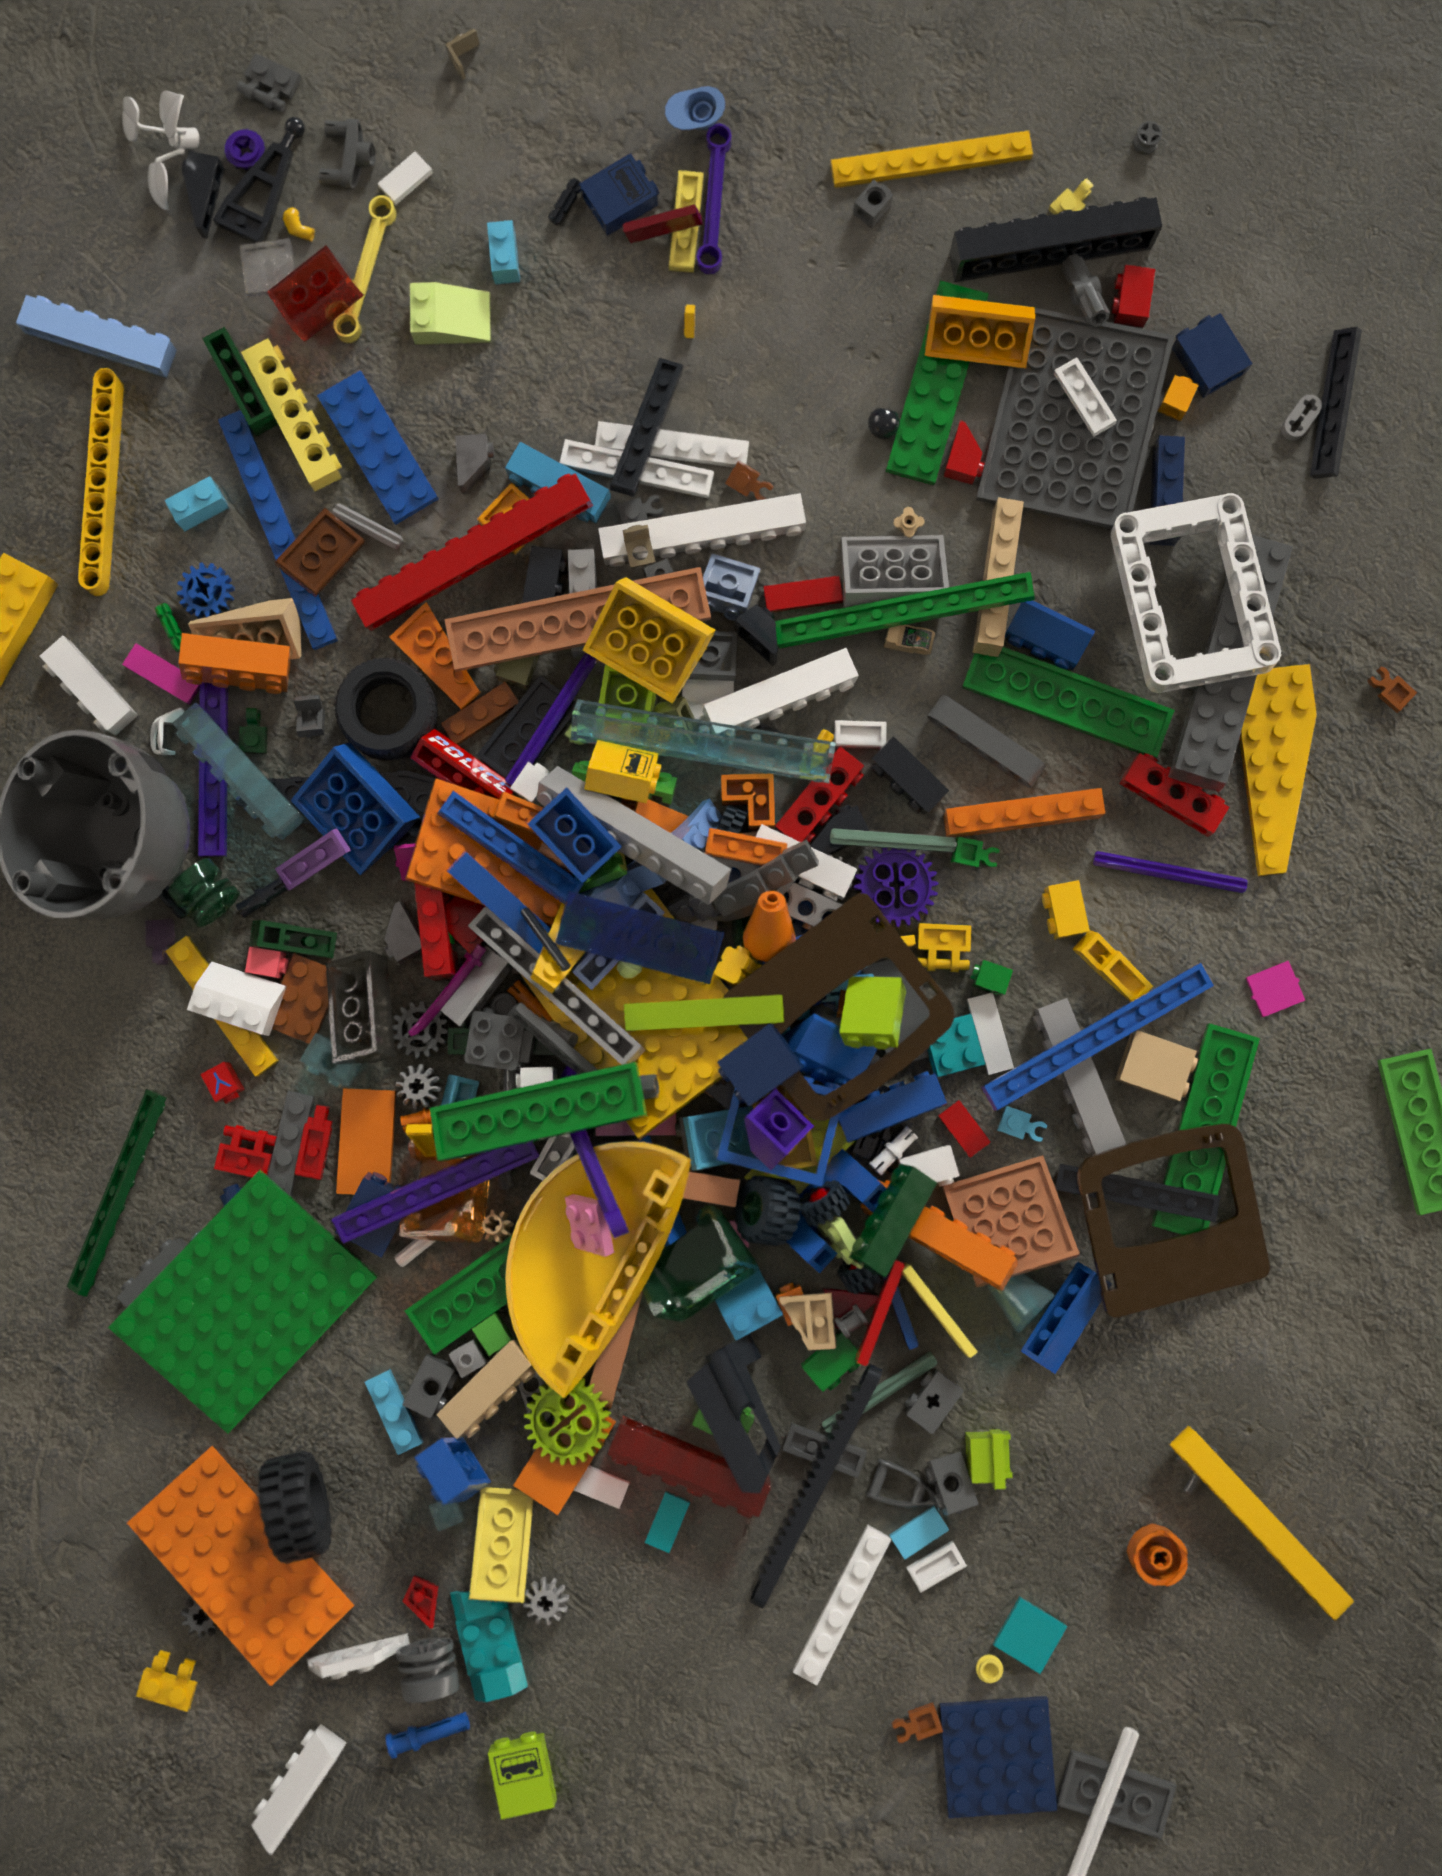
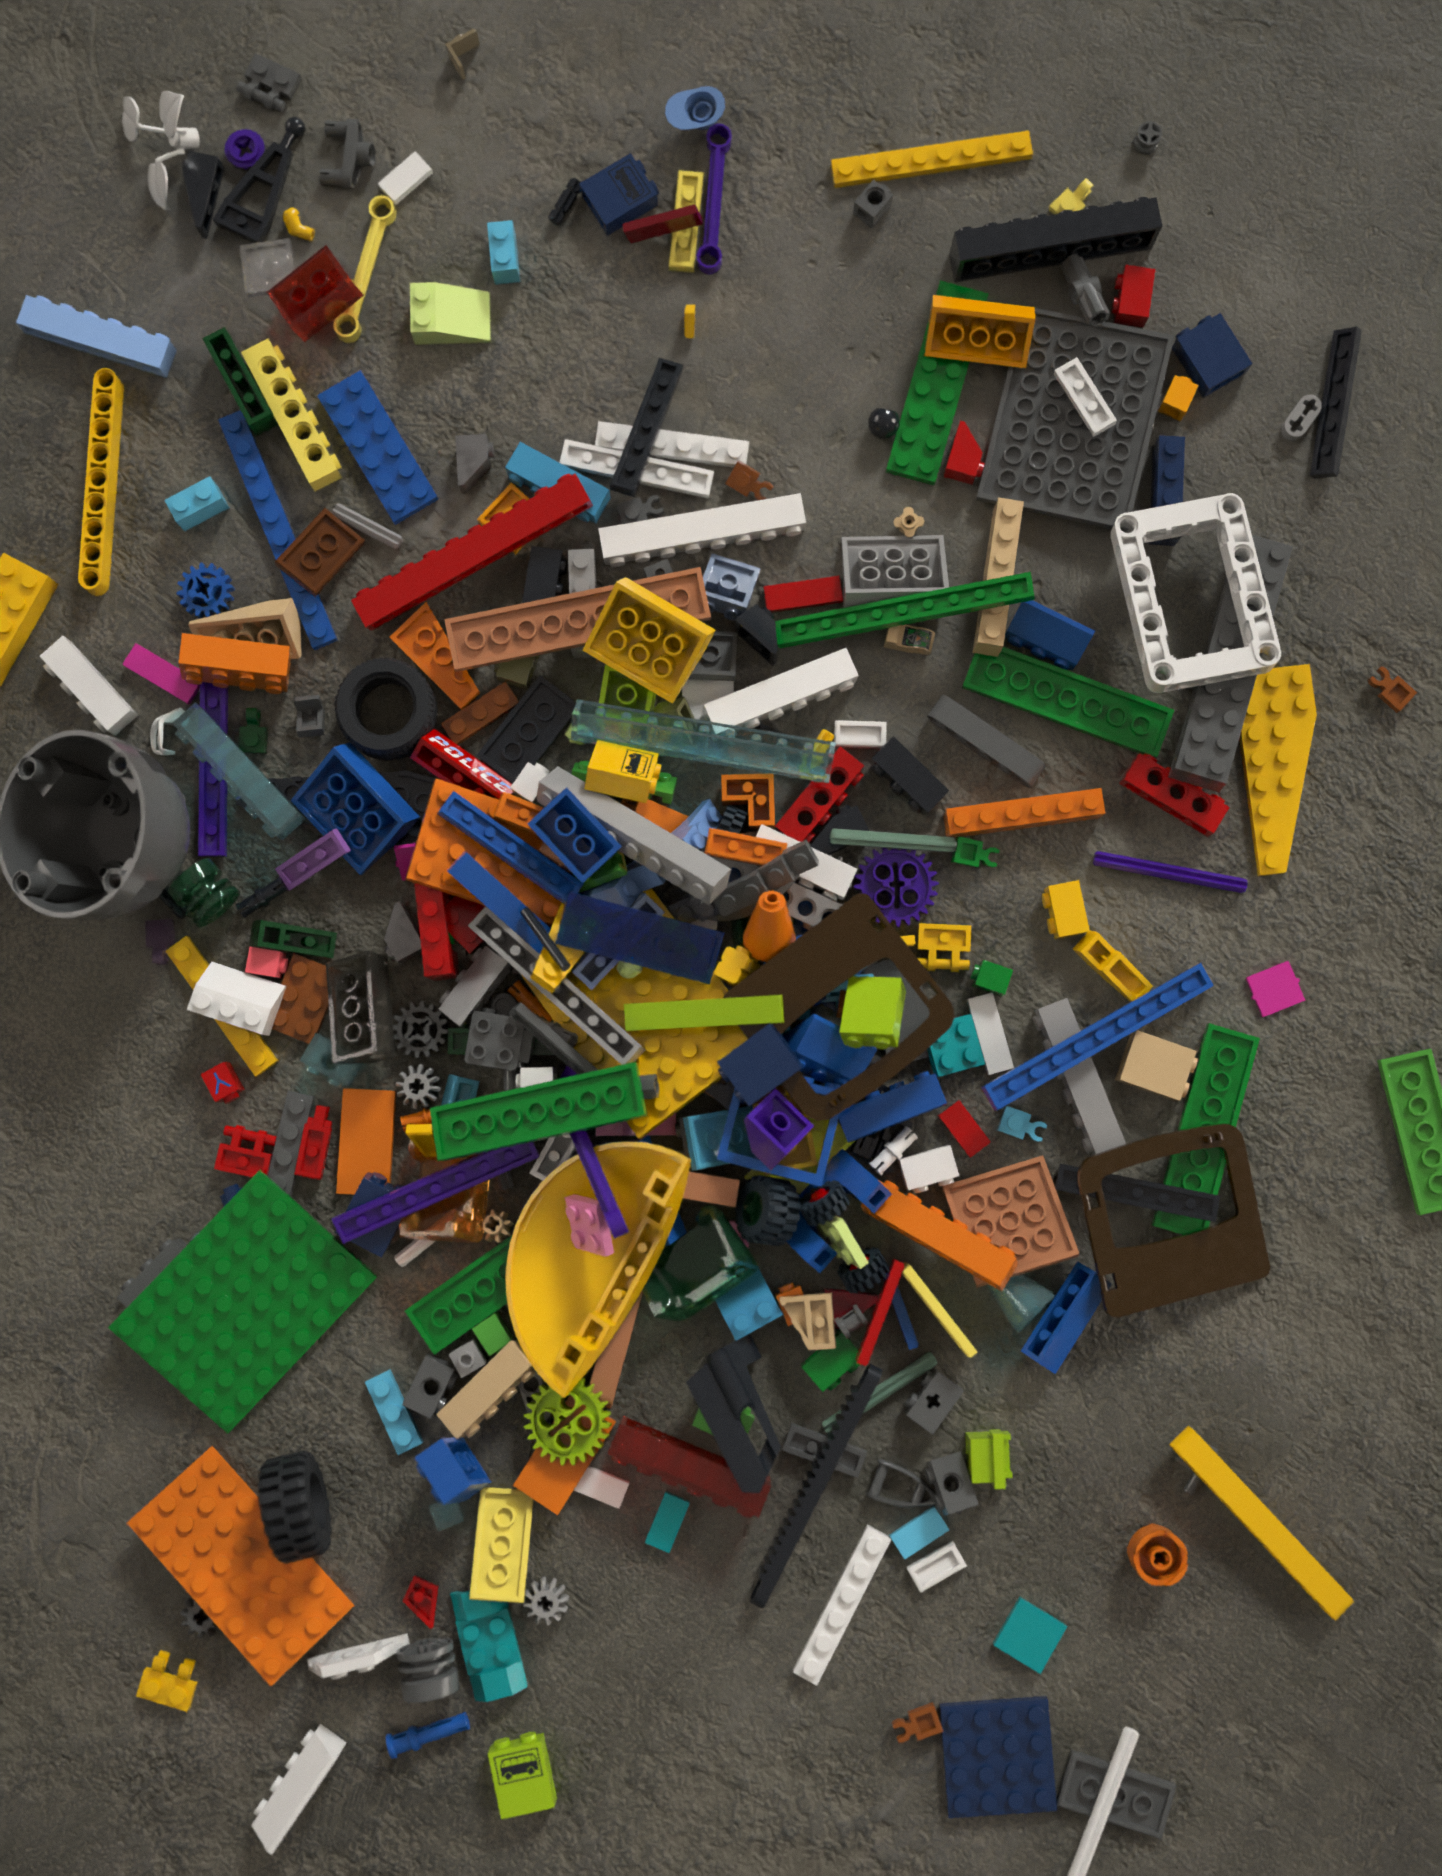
(116, 1192): dark green plate -> none
(169, 625): green axle -> none
(472, 960): magenta sword -> none
(553, 716): dark purple axle -> none
(638, 536): dark tan bracket -> none
(892, 1219): dark green brick -> none
(989, 1668): light yellow plate -> none

